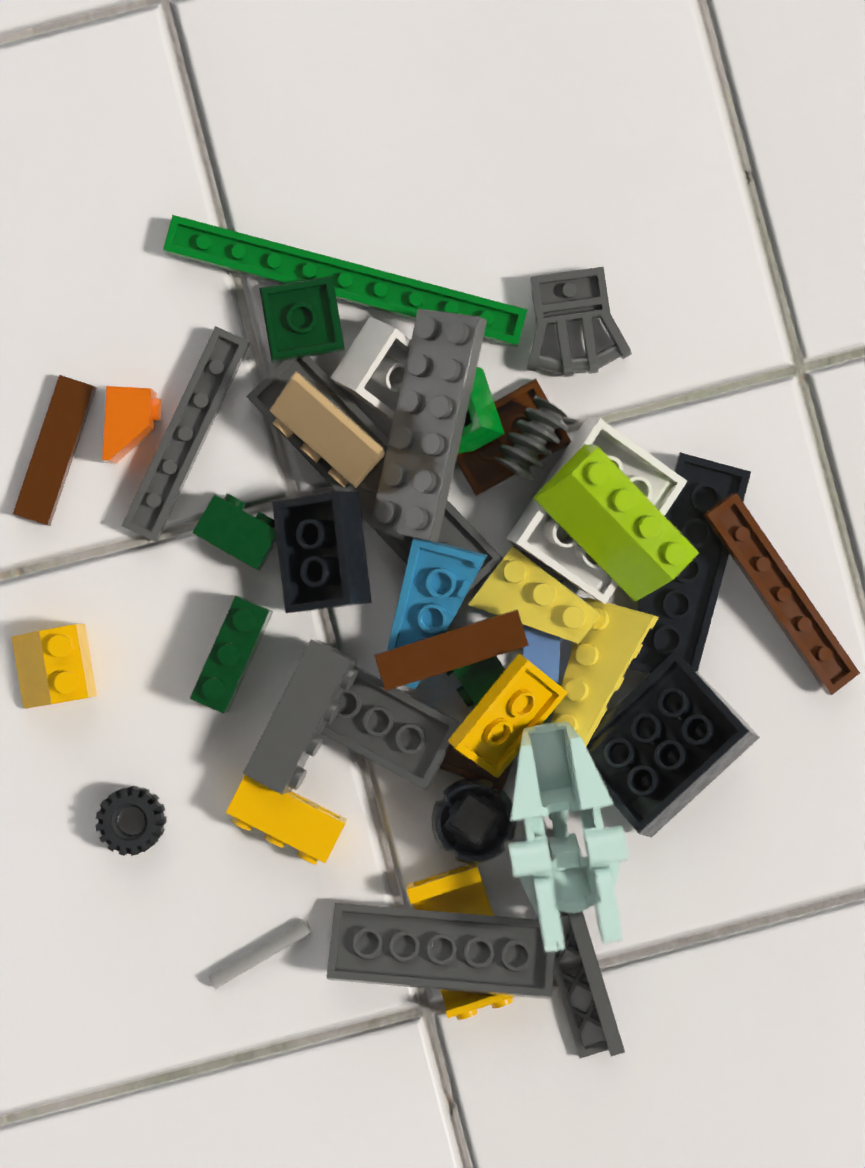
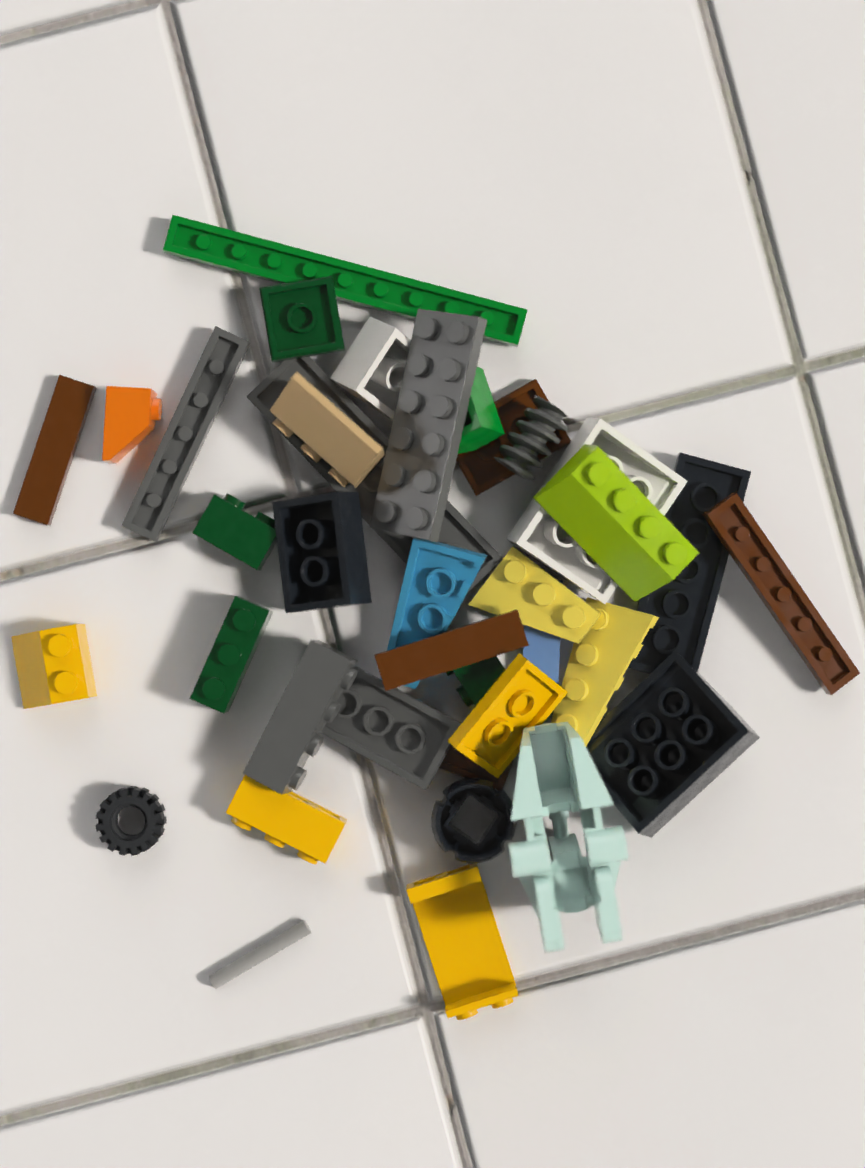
(439, 951): dark grey plate -> none
(572, 298): dark grey plate -> none
(595, 985): dark grey fence -> none

